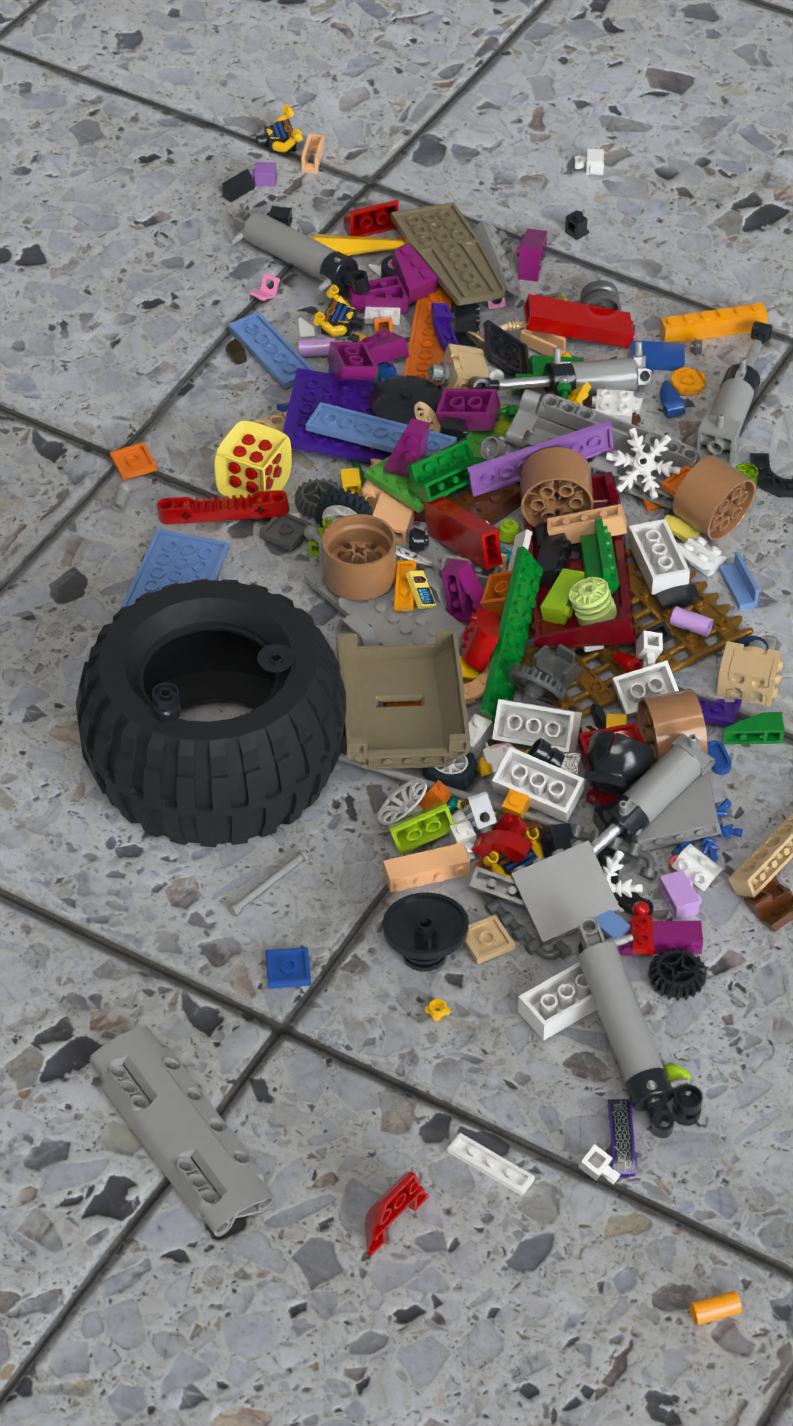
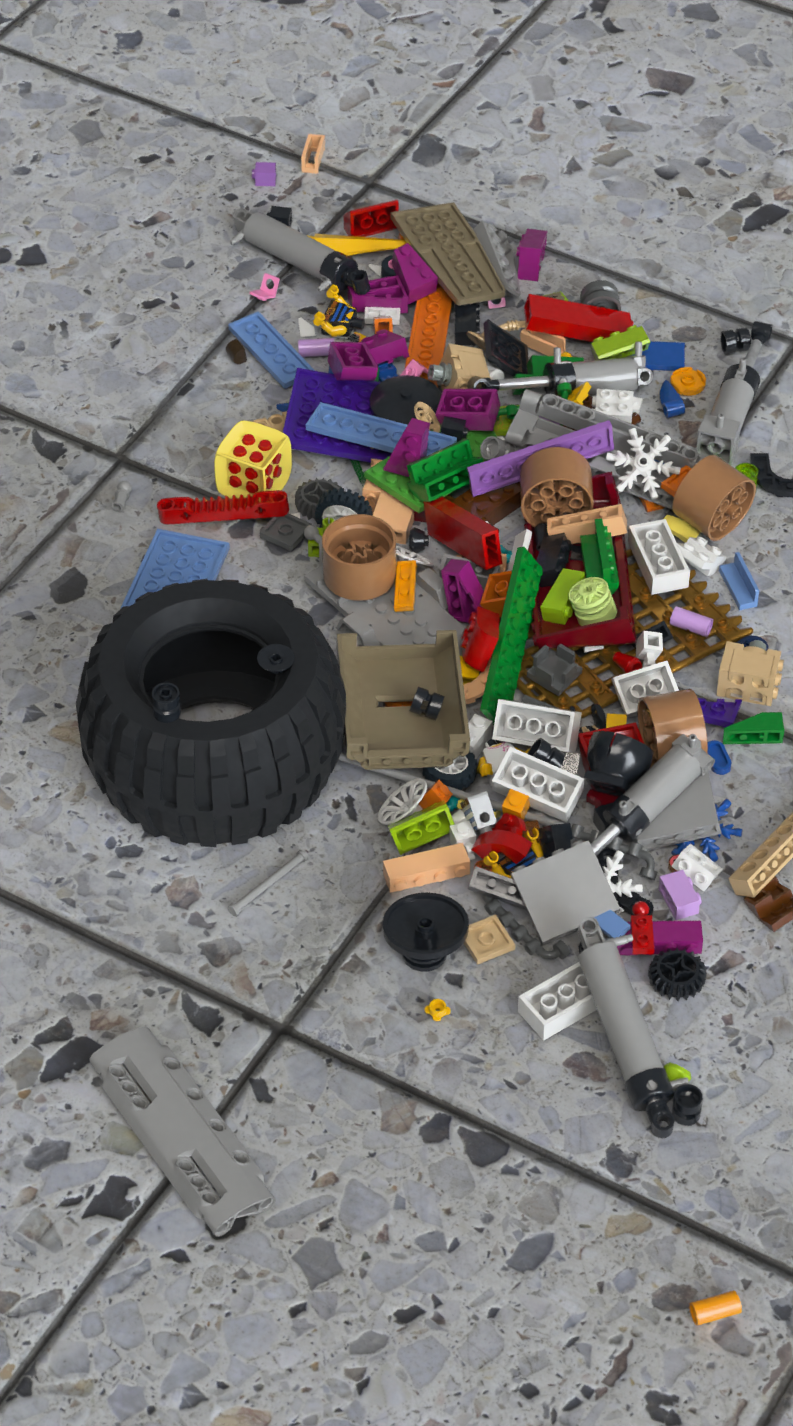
(133, 461): orange plate -> none
(238, 186): black slope -> none
(280, 134): torso -> none
(288, 968): blue tile -> none
(350, 480): yellow brick -> none
(402, 1194): red wedge -> none
(414, 369): none -> bright pink bracket
(420, 589): light yellow tile -> none
(434, 704): none -> black wheel
(441, 322): dark purple slope -> none
(490, 1164): white tile -> none
(508, 530): lime cone -> none
(536, 685): dark grey wheel -> none
(576, 225): black brick -> none
(594, 162): white brick -> none
(597, 1163): white brick -> none
(619, 344): none -> lime slope
(622, 1136): slope -> none
(684, 594): black slope -> none
(696, 346): dark grey plate -> none
(712, 323): light orange brick -> none
(735, 340): none -> black wheel

